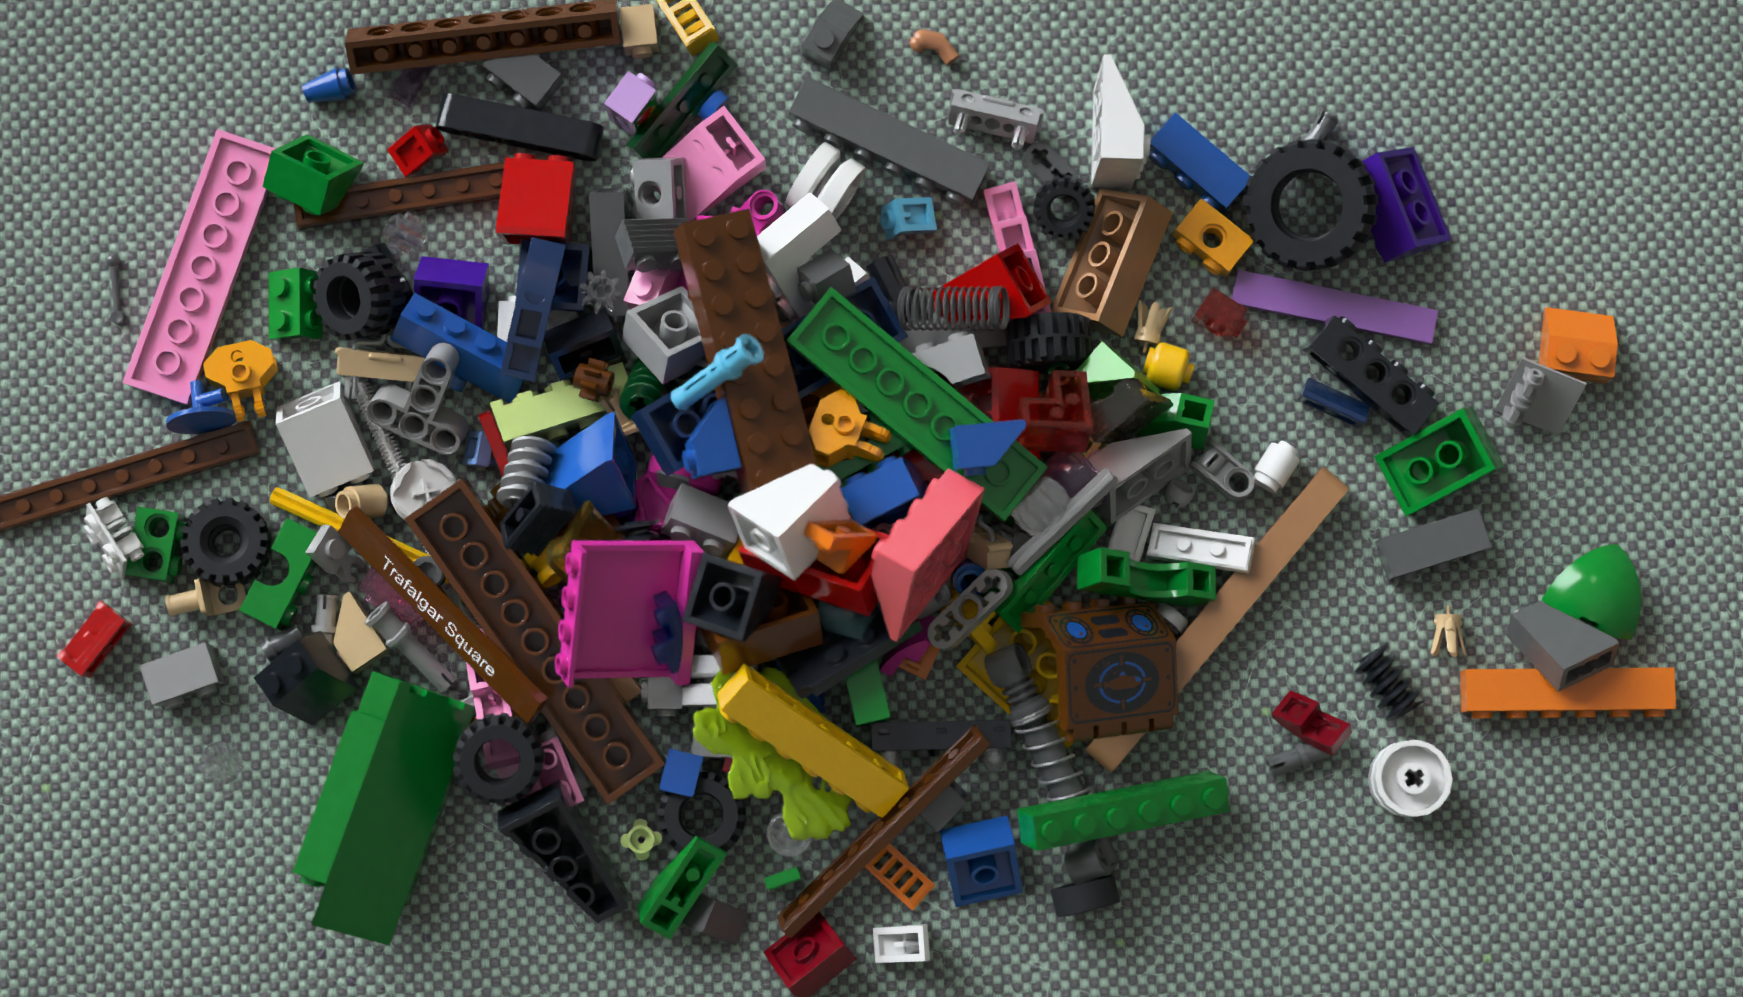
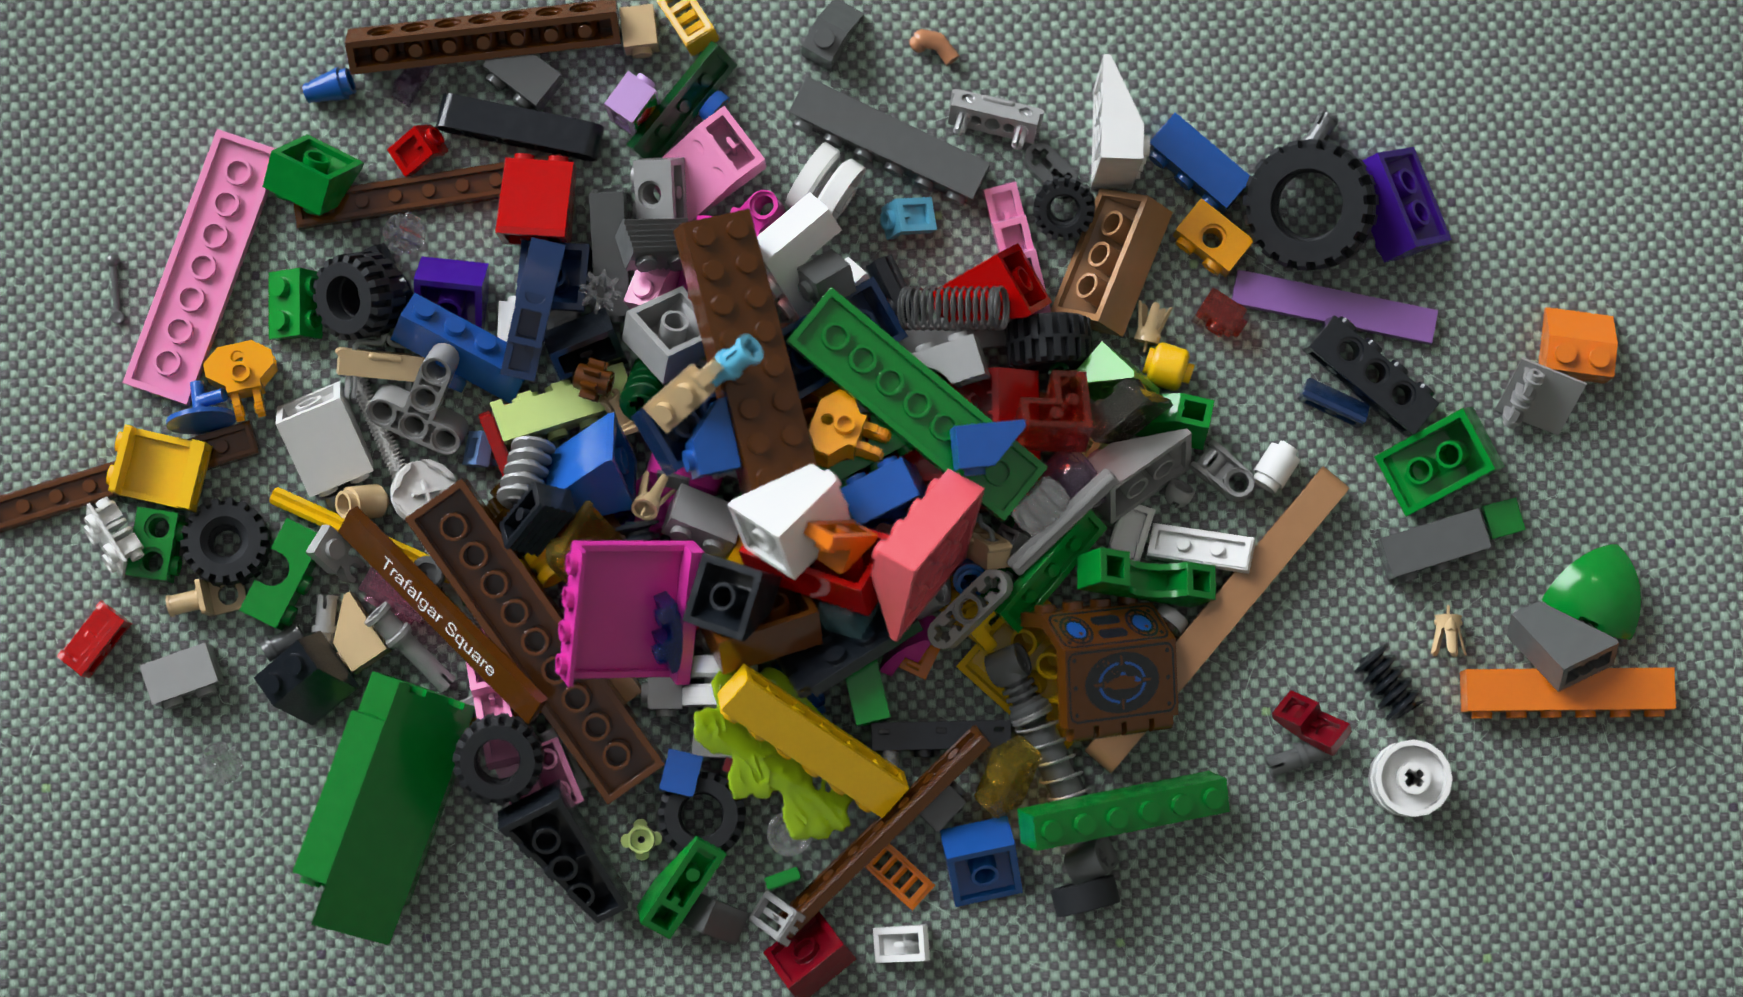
(159, 468): none -> yellow panel
(648, 503): none -> tan piece
(683, 395): none -> tan hinge
(786, 925): none -> light grey tile
(1008, 776): none -> clear yellow brick
(1503, 518): none -> green tile

